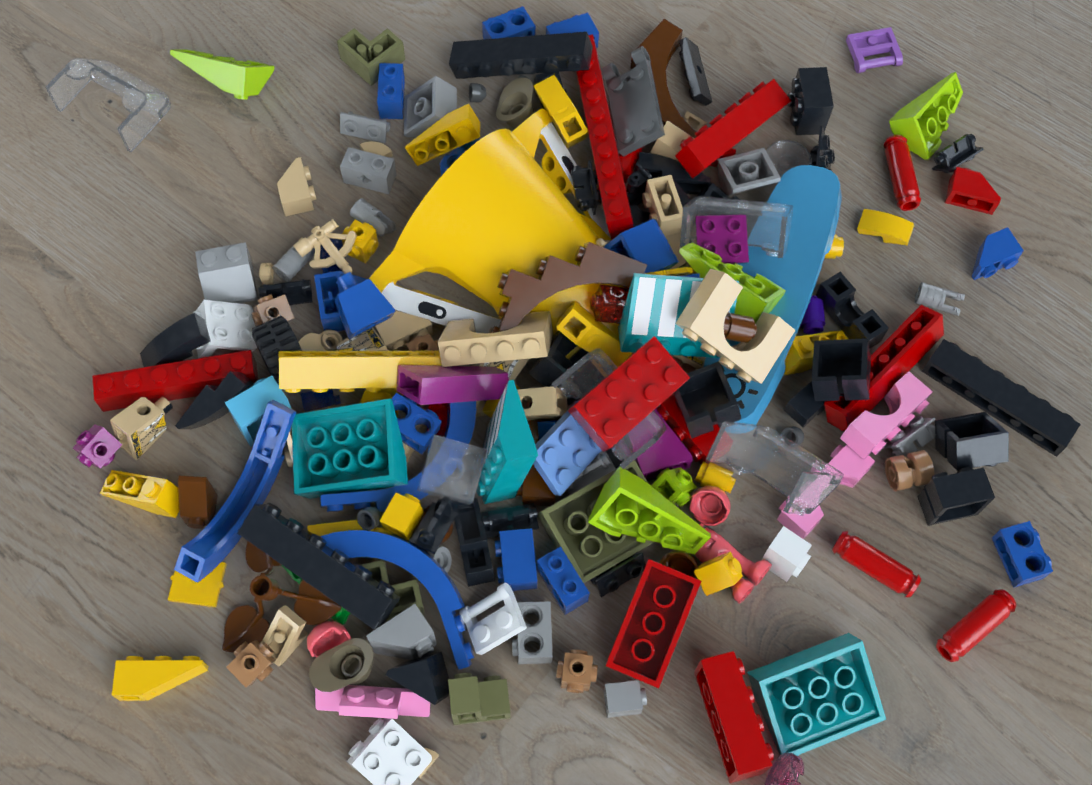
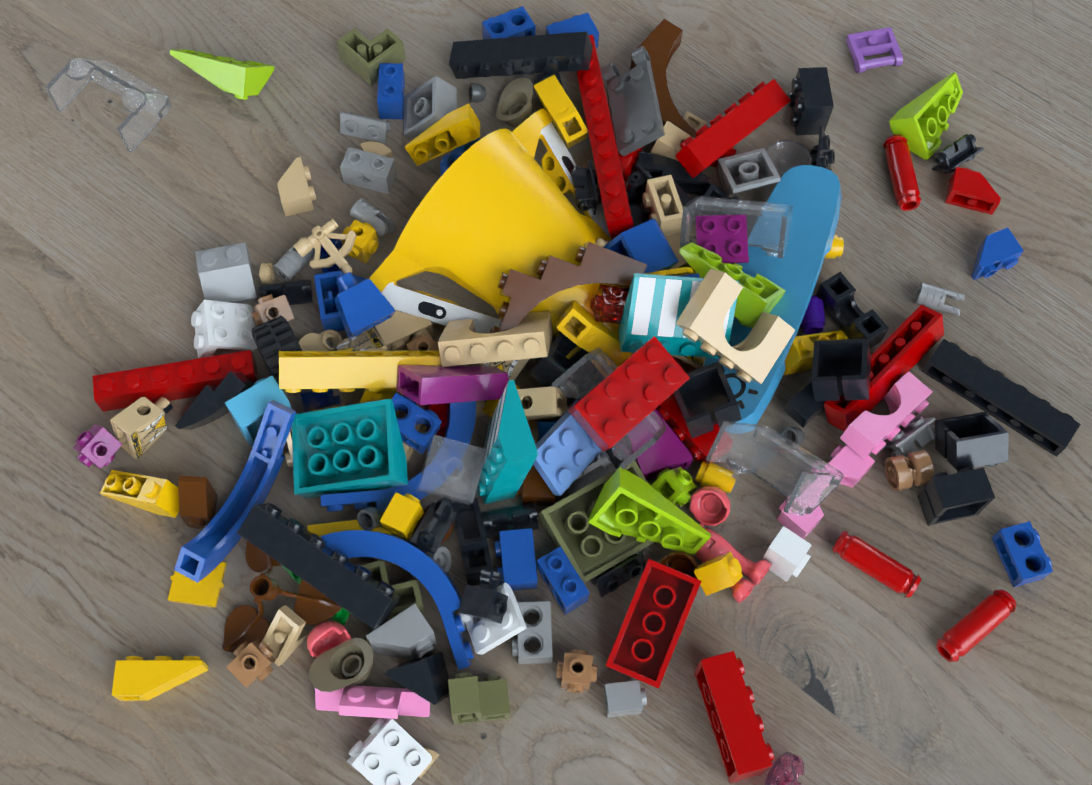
(176, 341): black slope -> none
(485, 601): none -> black brick
(695, 72): black tile -> none
(739, 327): reddish brown brick -> none
(817, 695): teal slope -> none
(888, 226): yellow slope -> none

